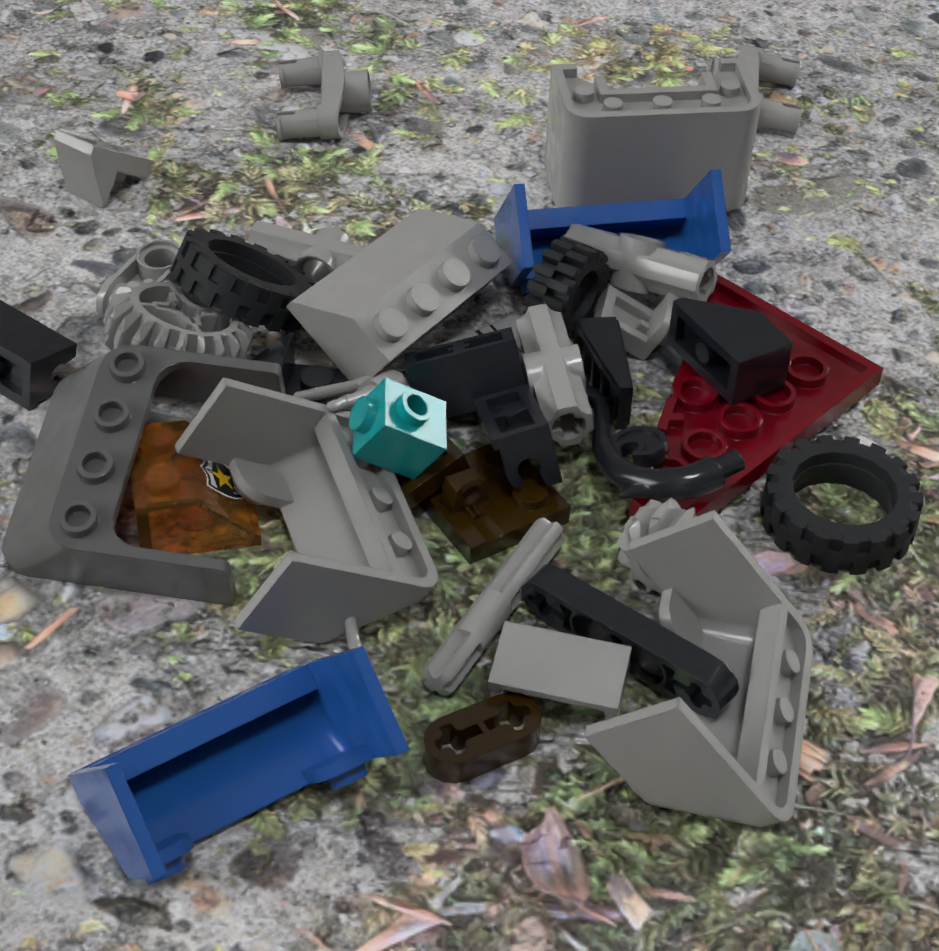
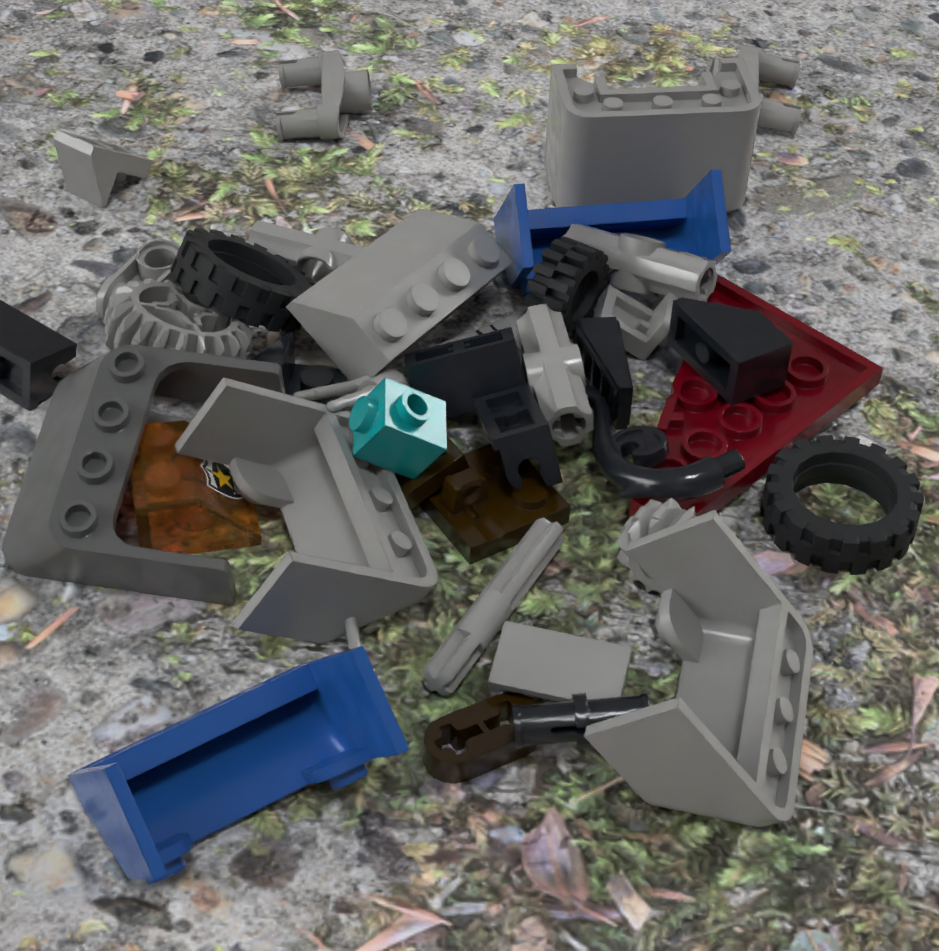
(568, 720): none -> black pin
(656, 653): black beam -> none

